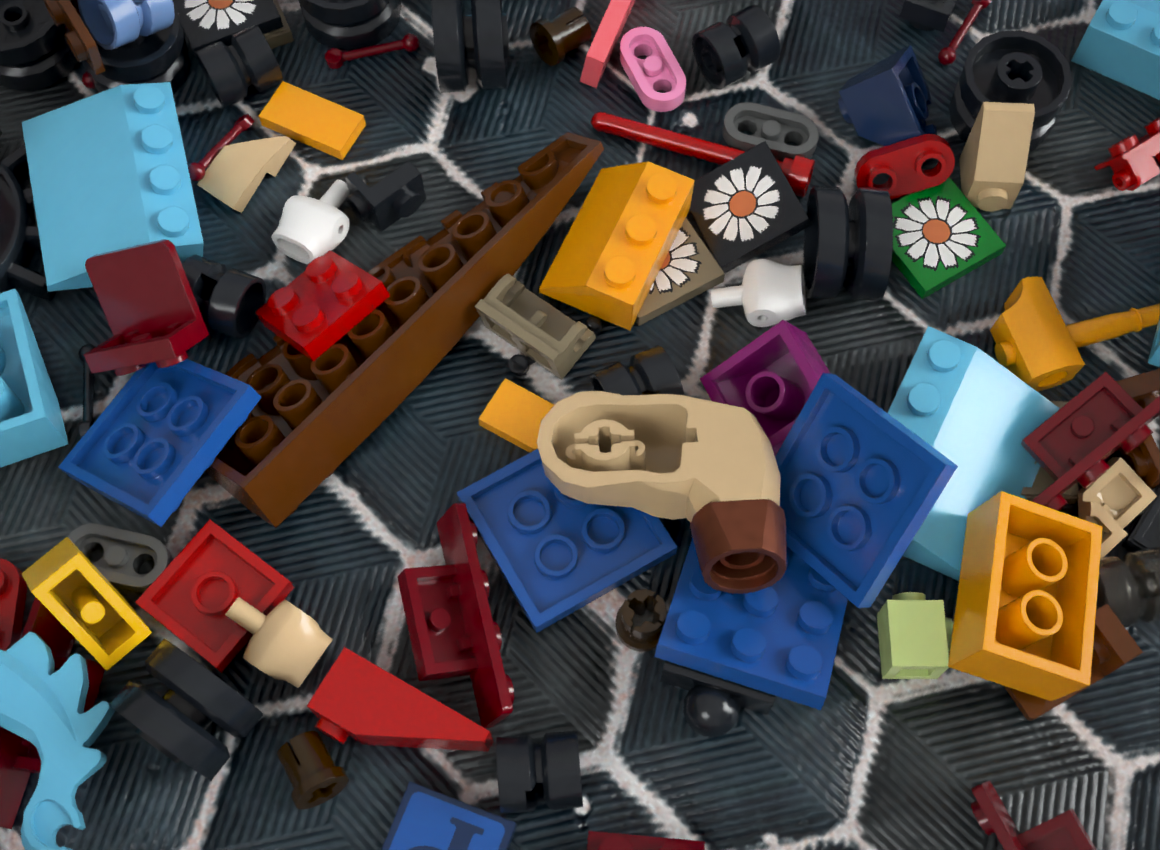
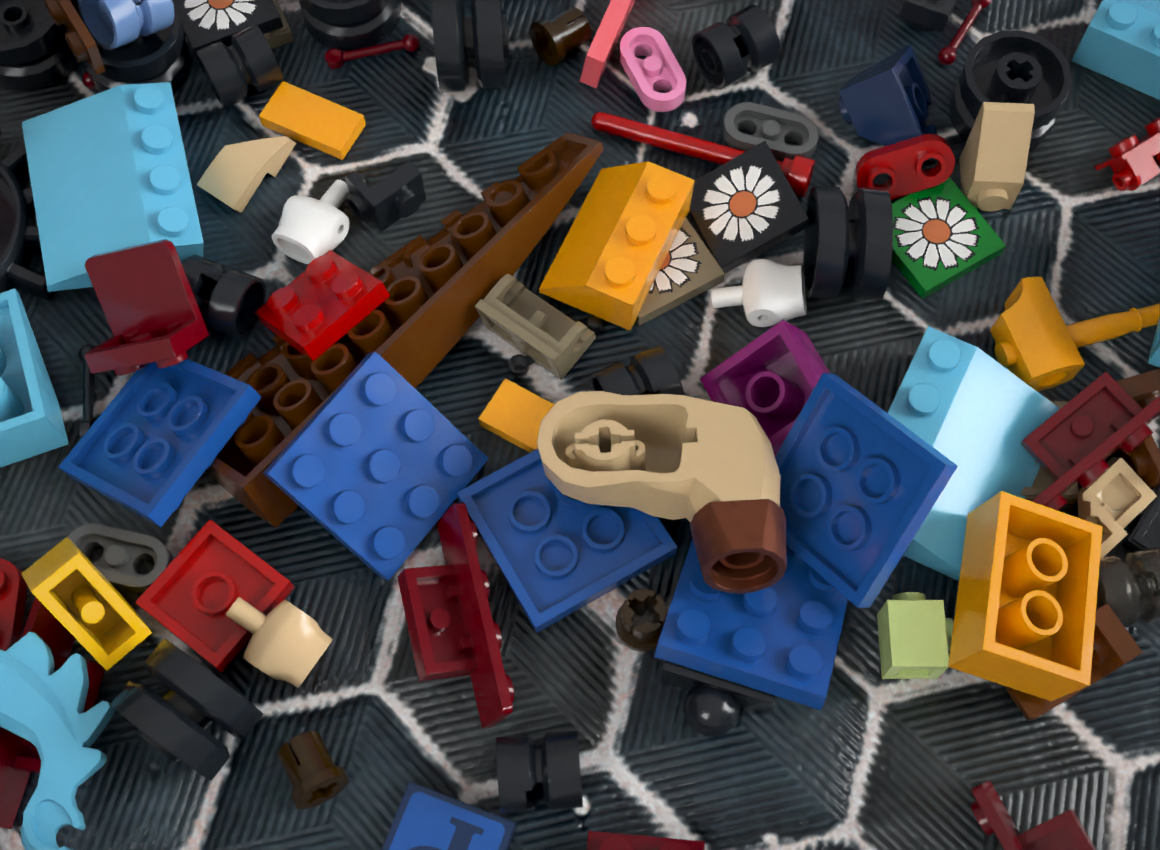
(197, 170): dark red hinge -> none
(376, 465): none -> blue plate
(385, 711): red slope -> none

